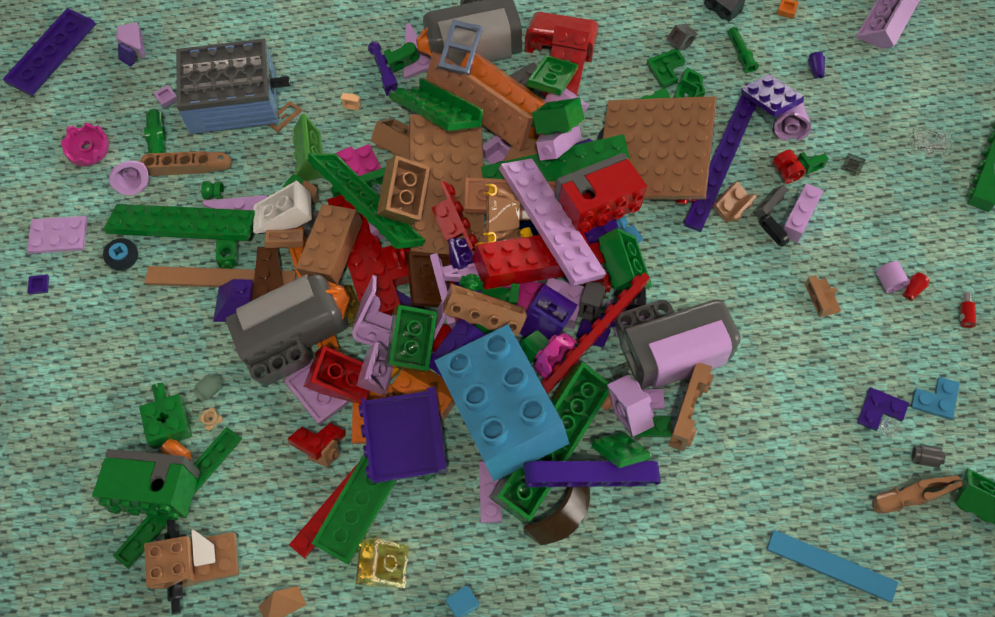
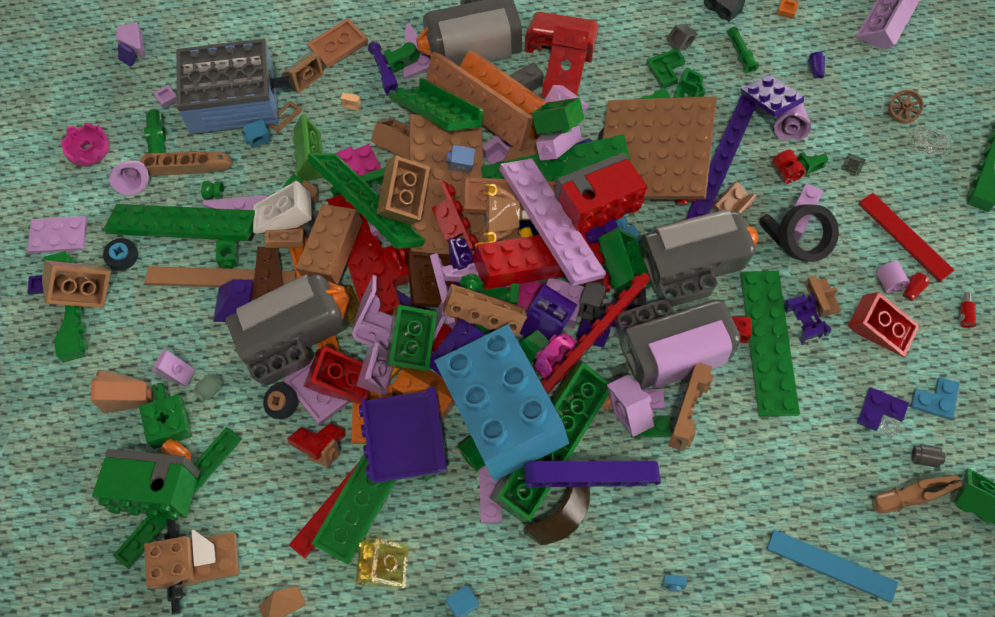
(49, 52): dark purple plate -> none
(69, 339): none -> green arch
(75, 284): none -> medium nougat slope
(119, 393): none -> nougat slope
(173, 369): none -> lavender brick
(210, 413): tan plate -> none
(256, 134): none -> dark azure brick
(287, 401): none -> black wheel
(304, 71): none -> medium nougat slope
(338, 43): none -> nougat plate
(460, 158): none -> medium blue brick
(471, 454): none -> green brick
(472, 50): sand blue window -> none
(552, 75): green tile -> none
(621, 449): green plate -> none
(674, 583): none -> dark azure plate
(697, 253): none -> dark grey piece
(744, 327): none -> red brick
(769, 344): none -> green plate
(773, 198): dark grey plate -> none
(803, 310): none -> dark purple piece
(828, 240): none -> black tyre
(883, 323): none -> red slope
(906, 106): none -> medium nougat wheel
(906, 237): none -> red tile

